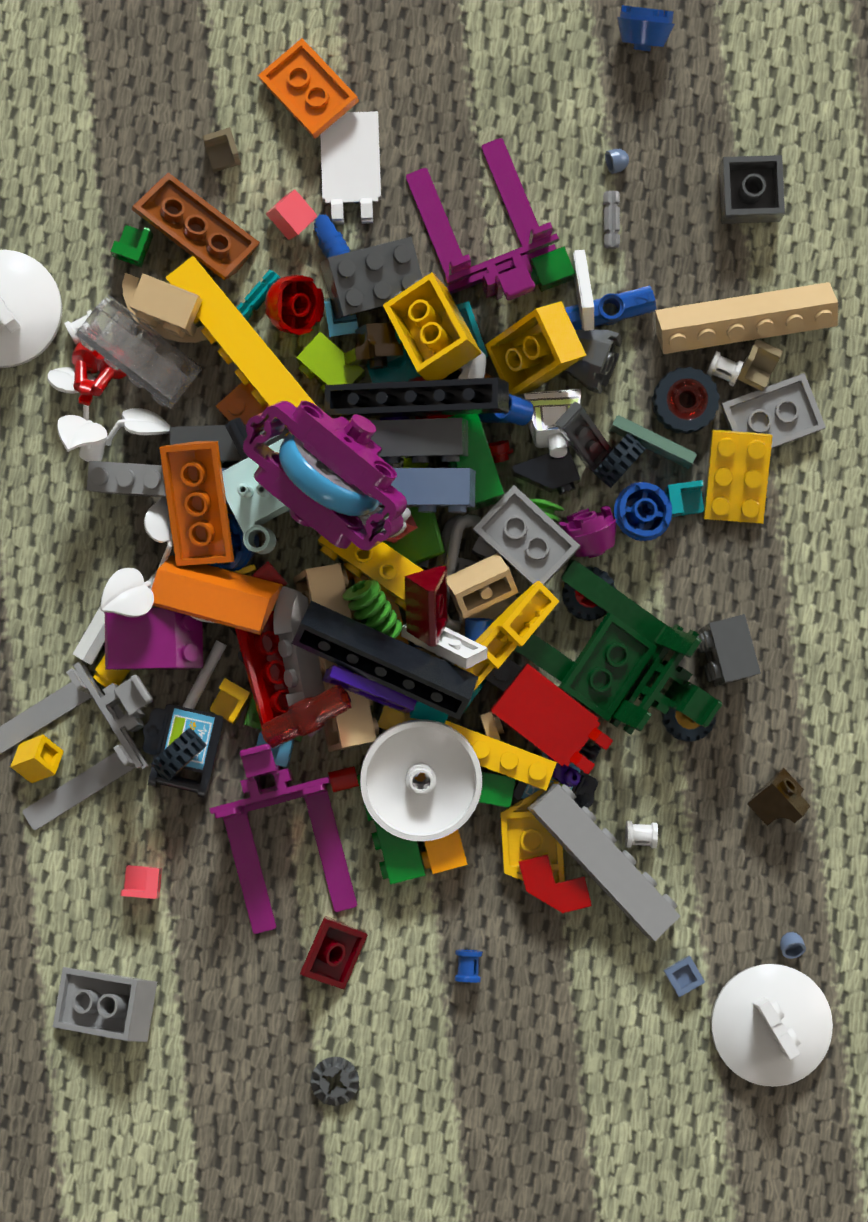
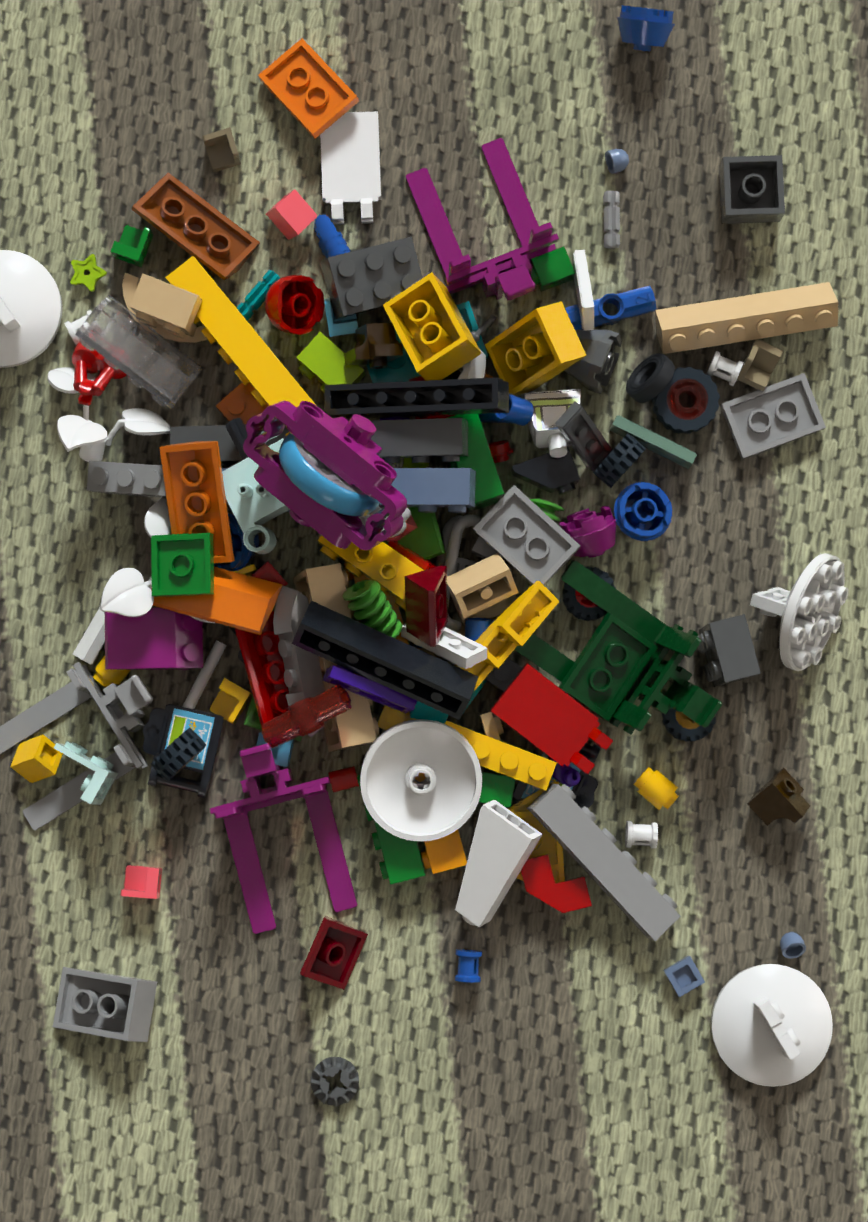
(87, 280): none -> lime plate
(95, 786): none -> light aqua bracket
(182, 565): none -> green plate
(412, 556): none -> red piece
(476, 334): none -> dark grey hinge
(494, 861): none -> white slope
(650, 378): none -> black tyre
(656, 788): none -> yellow brick
(685, 498): teal panel -> none
(737, 476): yellow plate -> none
(807, 610): none -> white bracket

